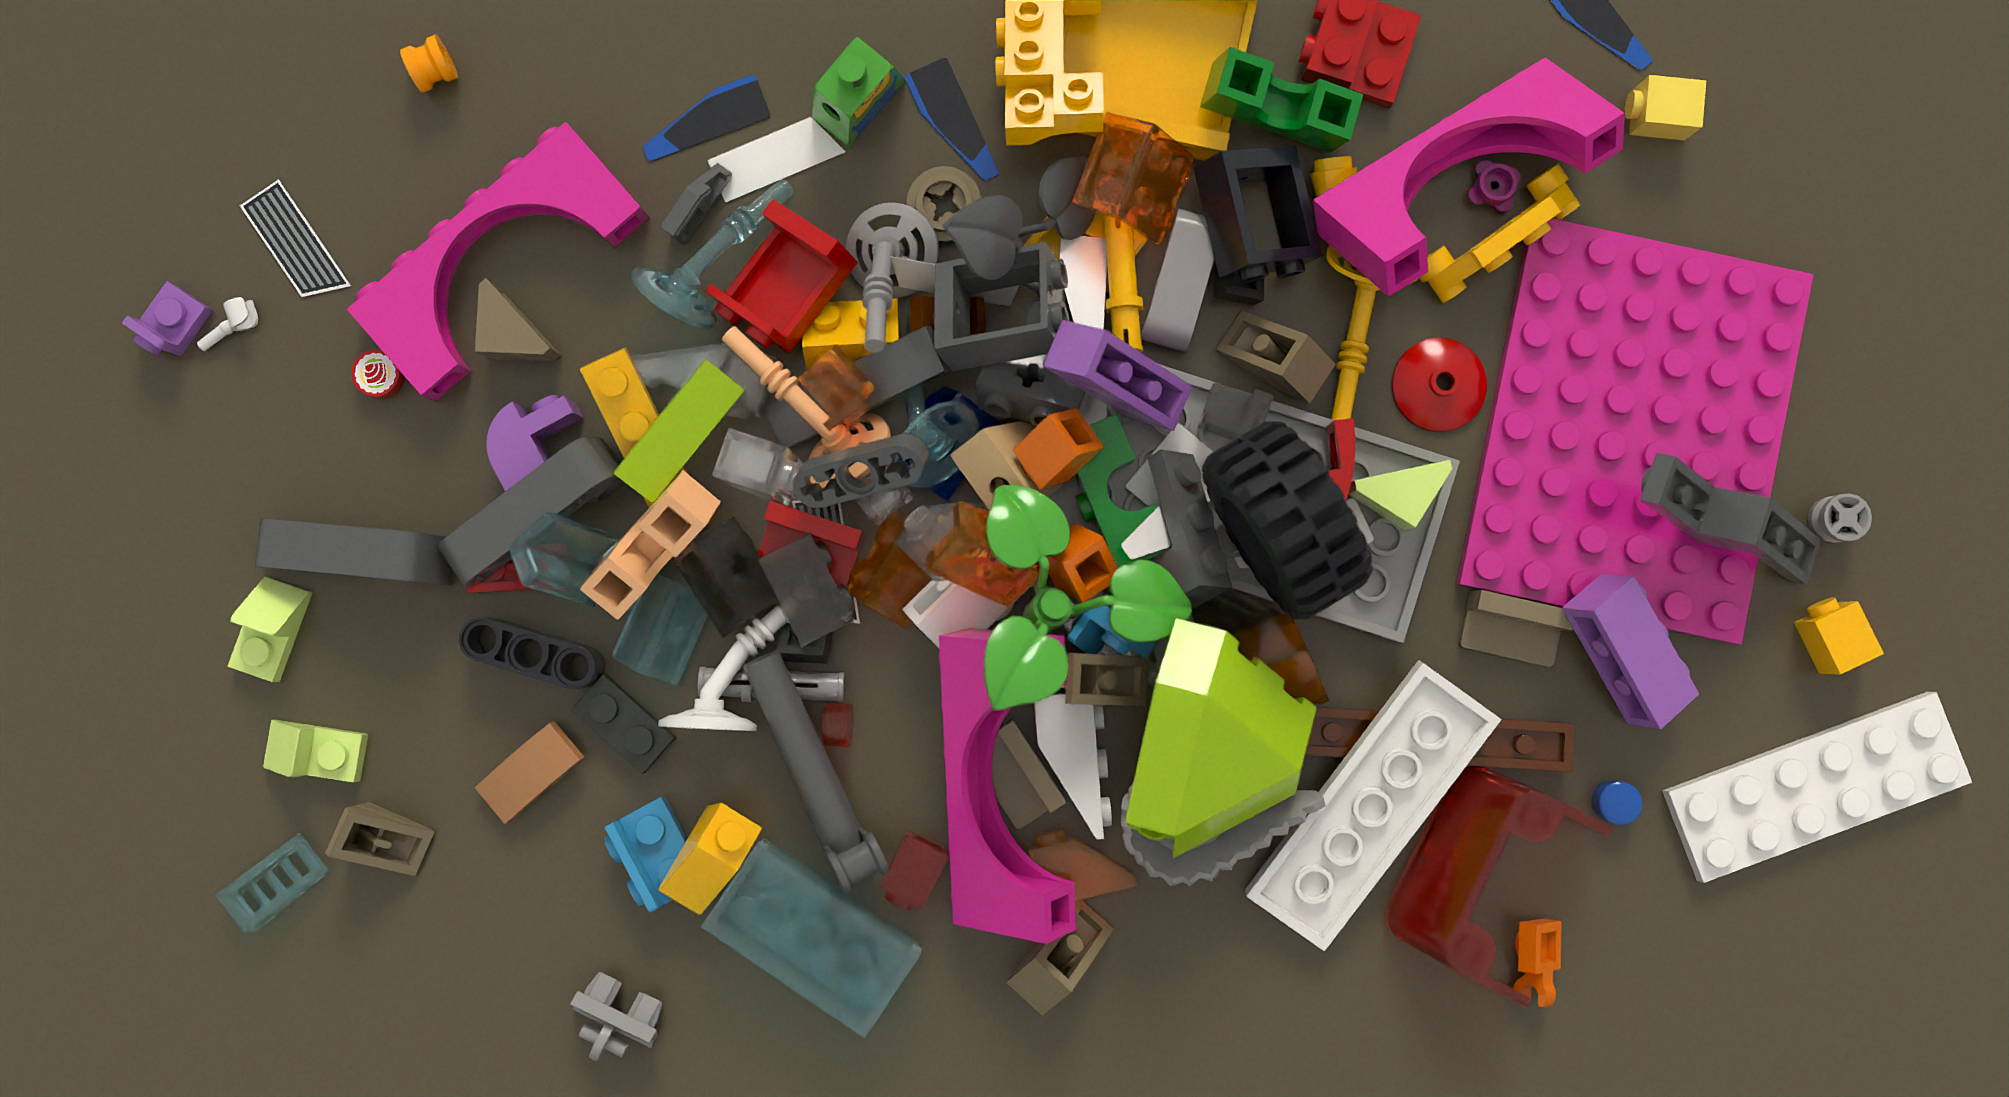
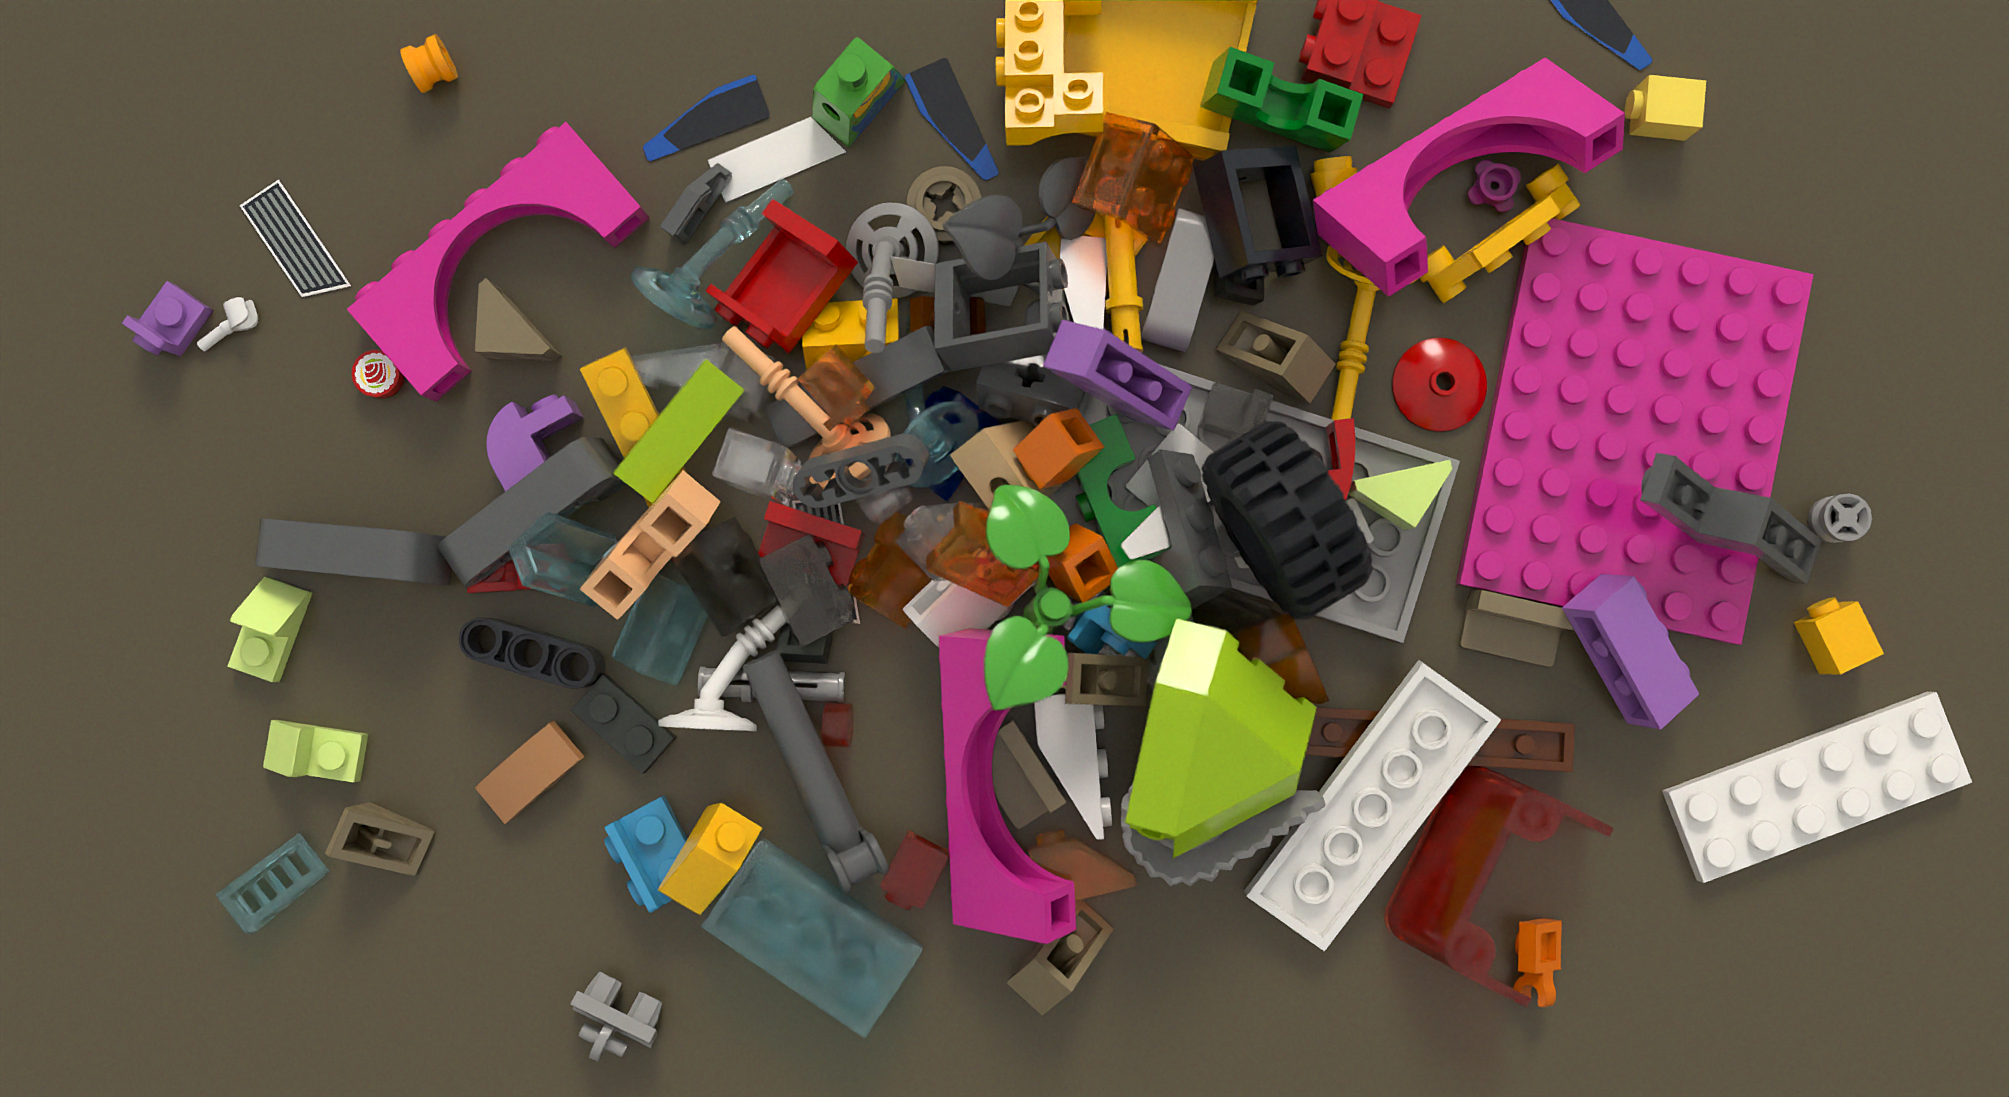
(1617, 802): blue piece -> none

